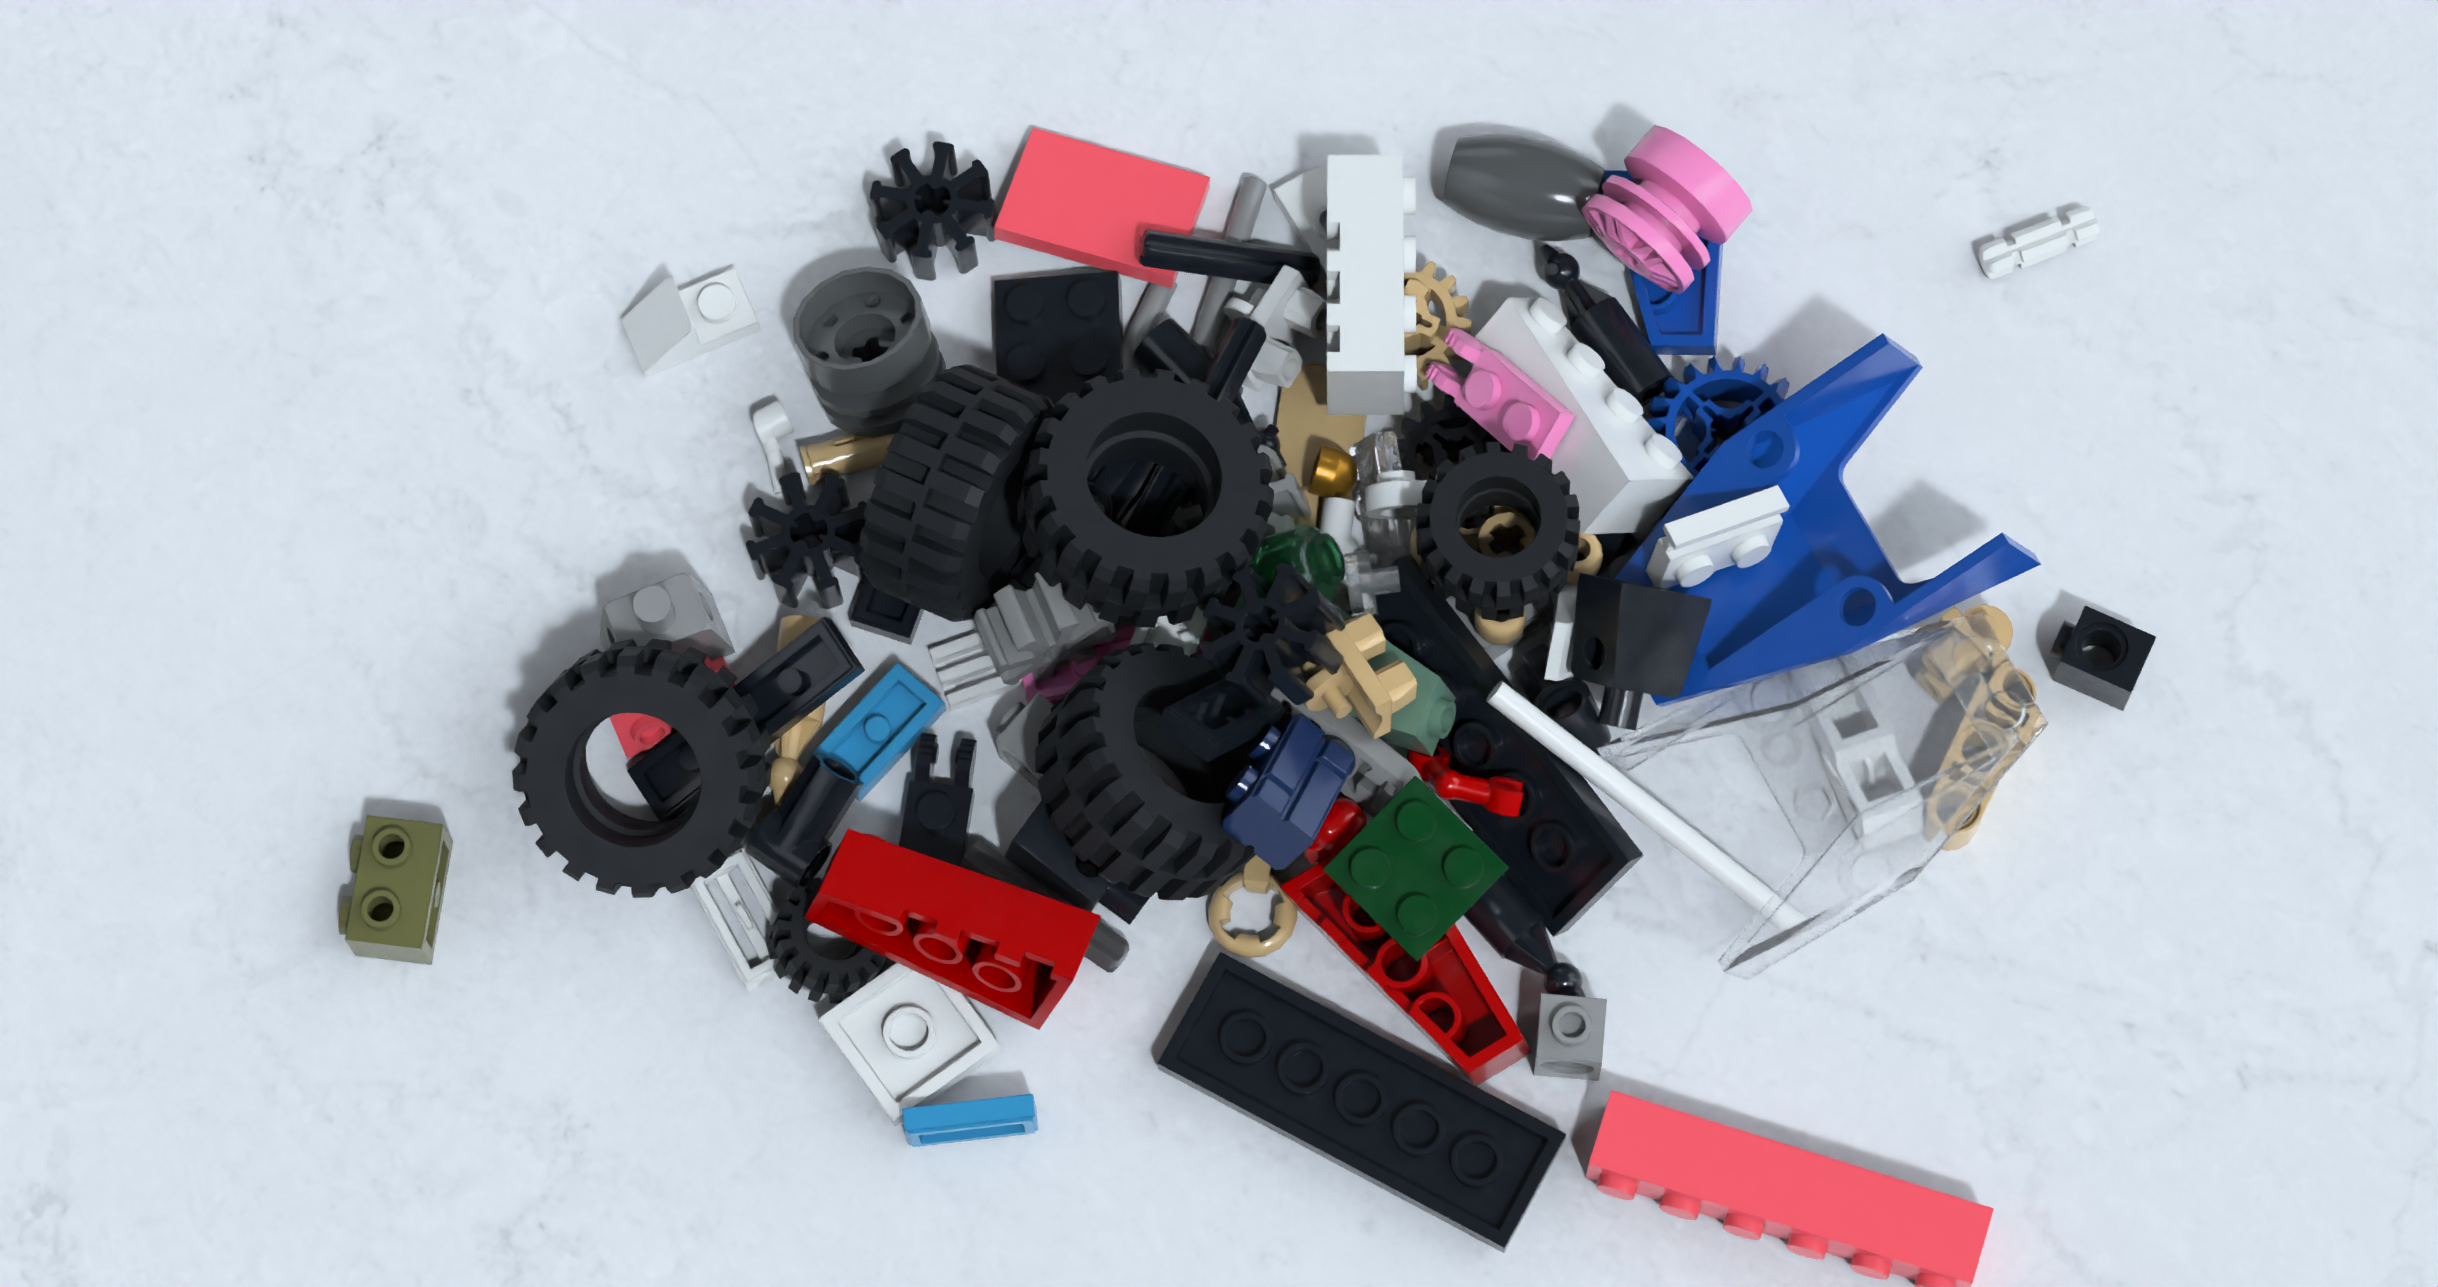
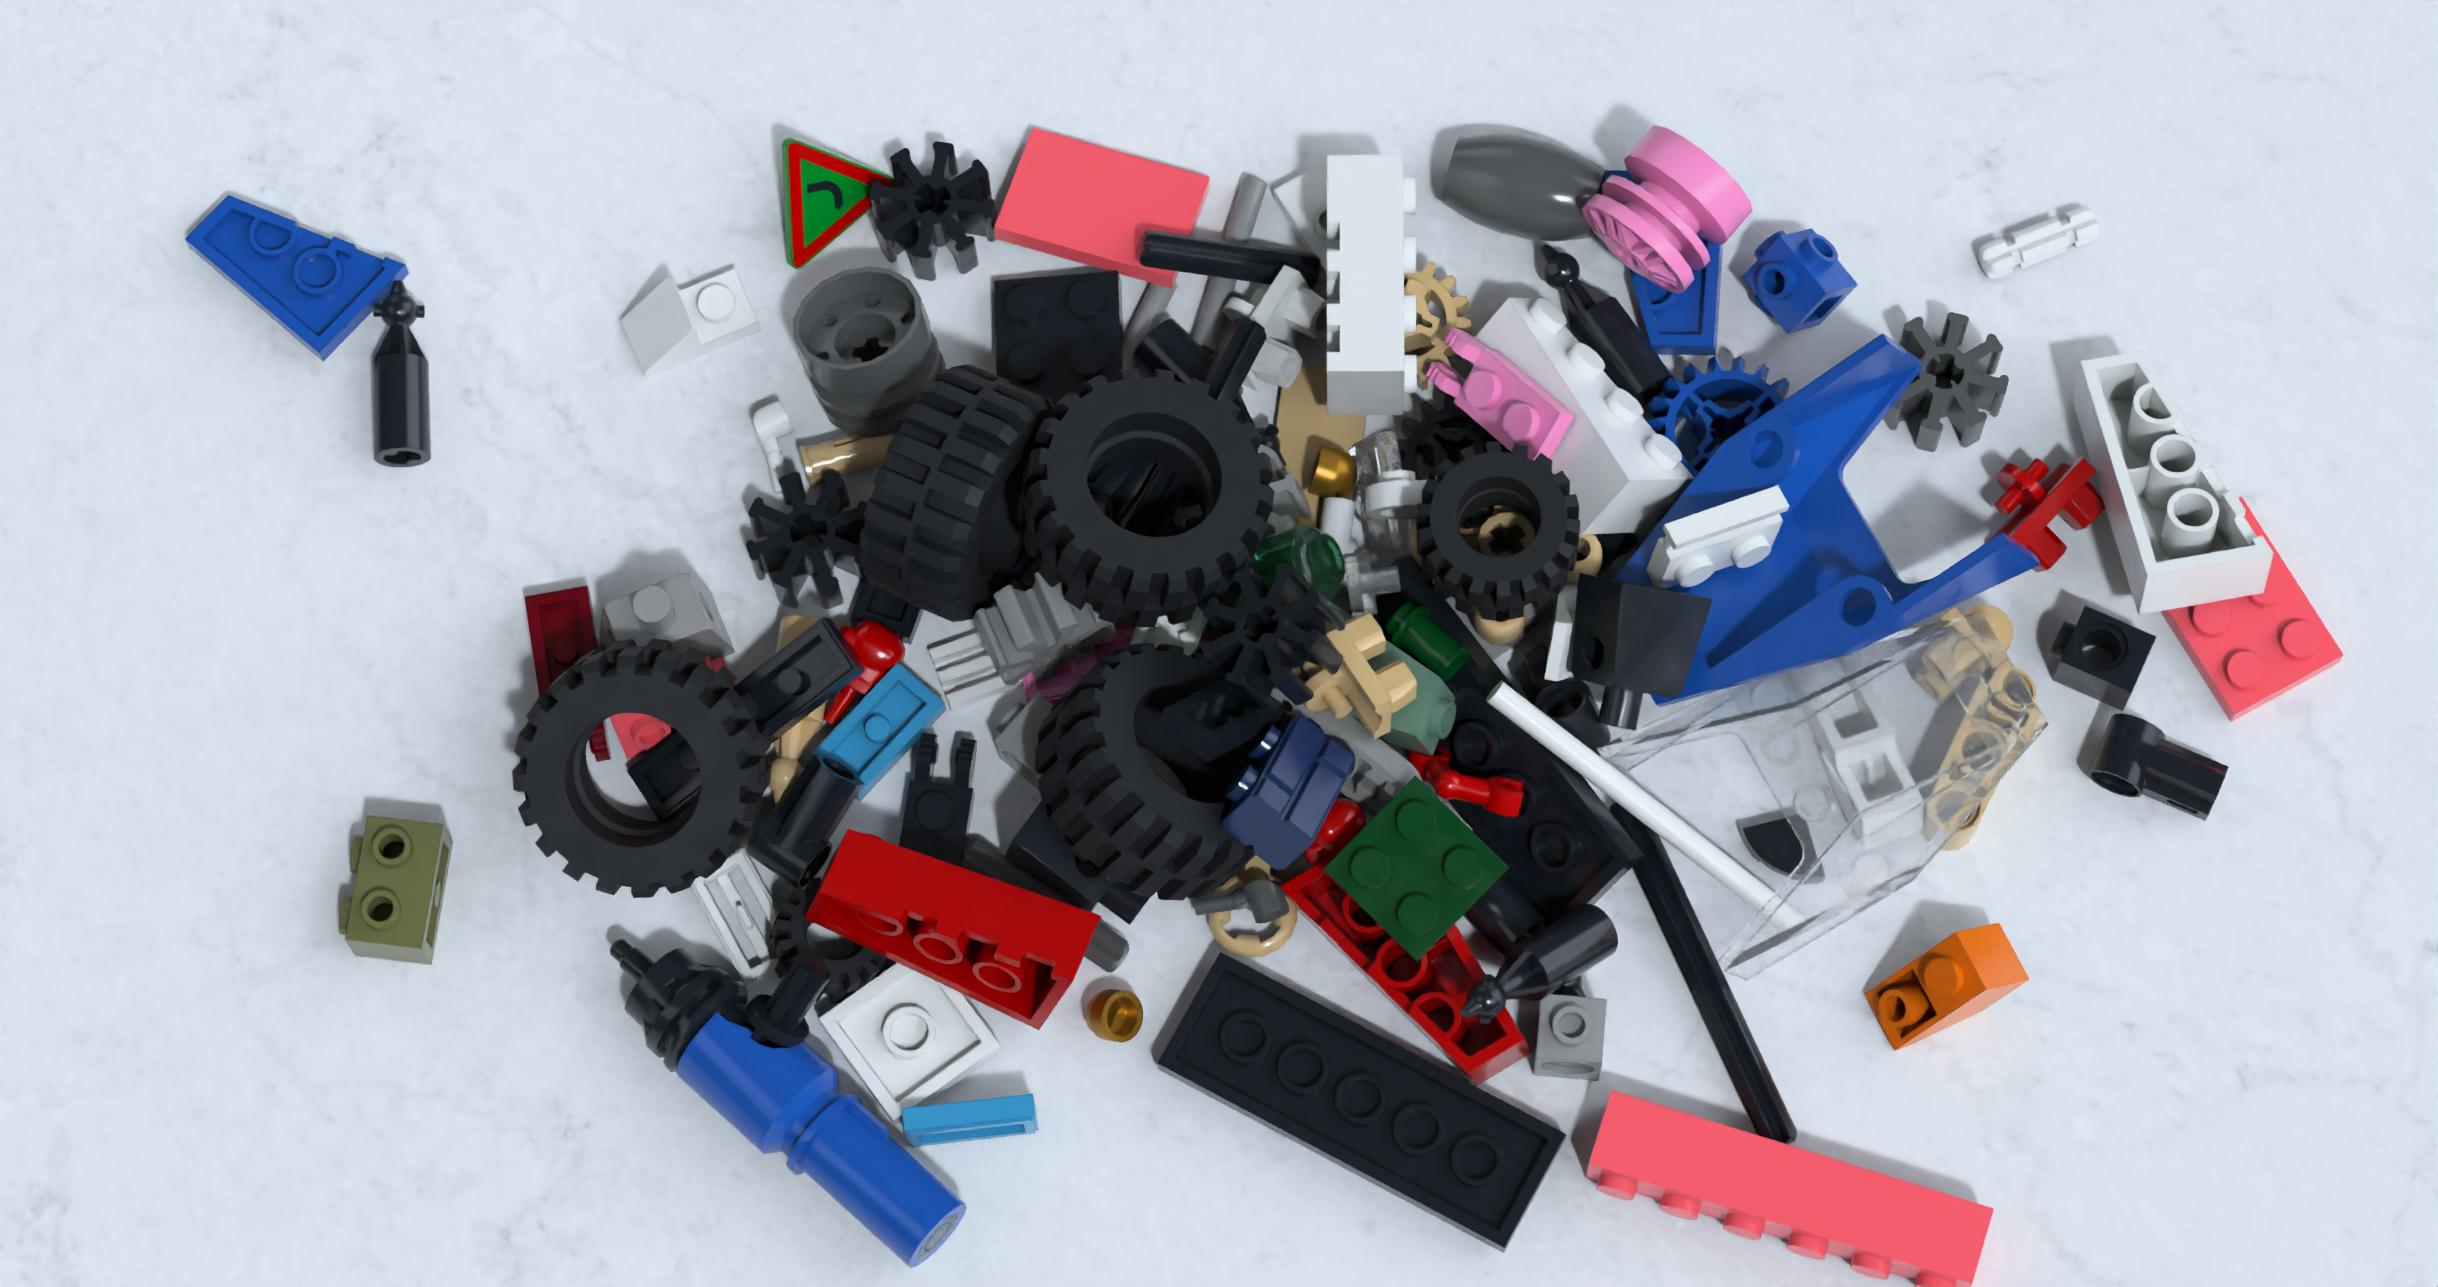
(297, 277): none -> blue wing
(400, 386): none -> black wheel
(560, 634): none -> dark red hinge
(784, 1093): none -> blue piece
(822, 197): none -> piece
(877, 651): none -> red piece
(1114, 1015): none -> pearl gold hinge
(1262, 896): none -> dark grey hand
(1426, 640): none -> dark green pin
(1545, 962): none -> black wheel
(1707, 983): none -> black axle
(1774, 845): none -> black tile
(1798, 279): none -> blue brick
(1947, 984): none -> orange slope
(1967, 383): none -> dark grey gear
(2062, 492): none -> red hips
(2140, 761): none -> black piece
(2166, 506): none -> white wedge
(2255, 643): none -> coral plate

